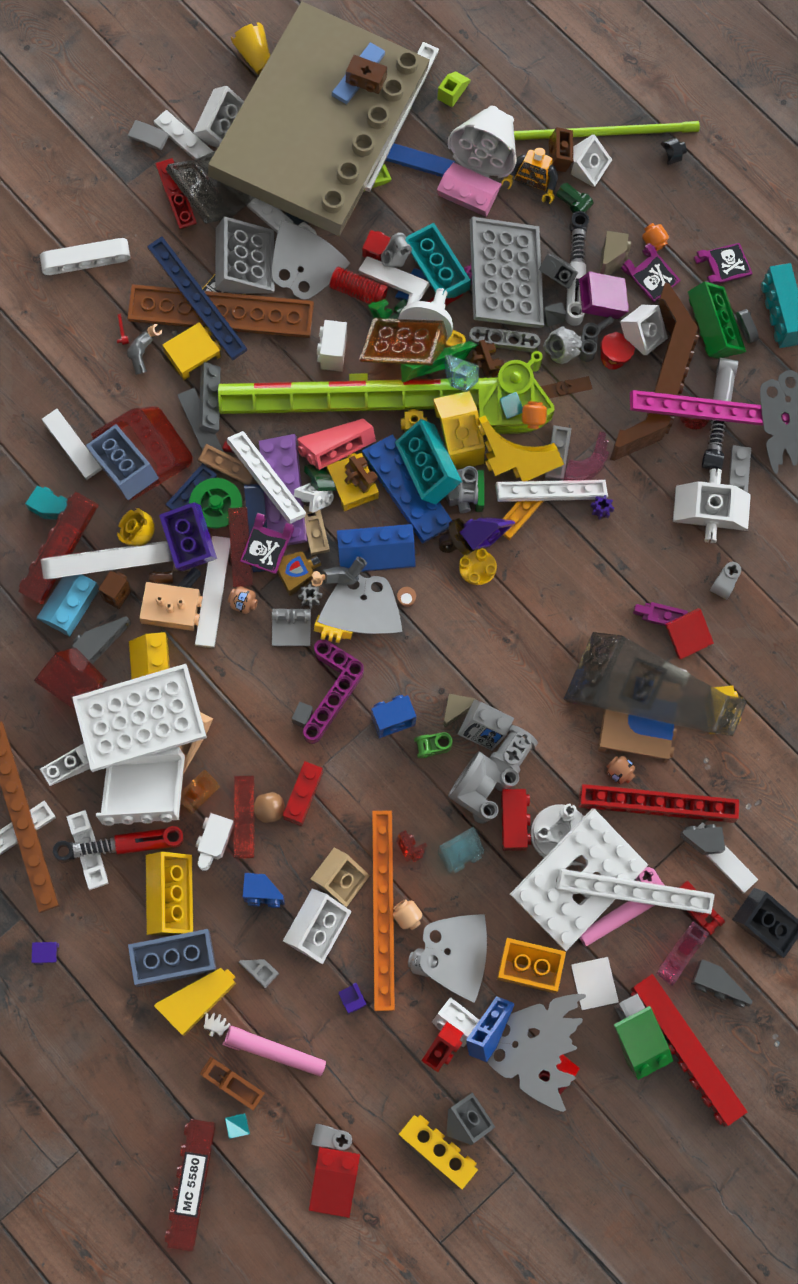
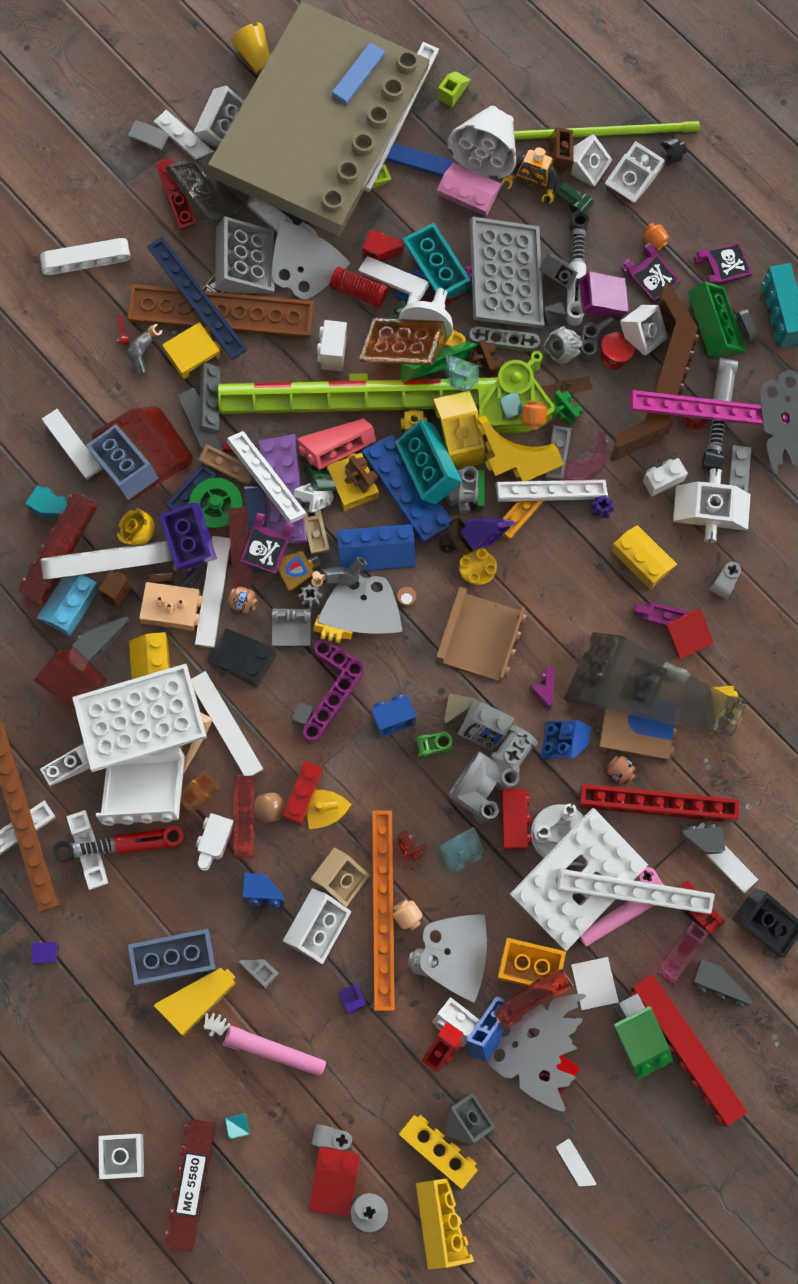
(121, 1156): none -> white brick
(169, 894): yellow slope -> none
(226, 725): none -> white tile
(232, 1083): dark orange slope -> none
(242, 657): none -> black slope
(326, 809): none -> yellow shield
(366, 74): reddish brown brick -> none
(377, 309): green tile -> none
(379, 1217): none -> light grey piece
(396, 251): light grey piece -> none
(440, 1225): none -> yellow wedge
(480, 636): none -> medium nougat panel
(532, 996): none -> clear red slope
(544, 692): none -> magenta slope
(564, 408): none -> green hips
(565, 739): none -> blue slope
(575, 1164): none -> white sticker
(614, 252): dark tan slope -> none
(635, 172): none -> white slope
(643, 556): none -> yellow slope
(664, 477): none -> white brick

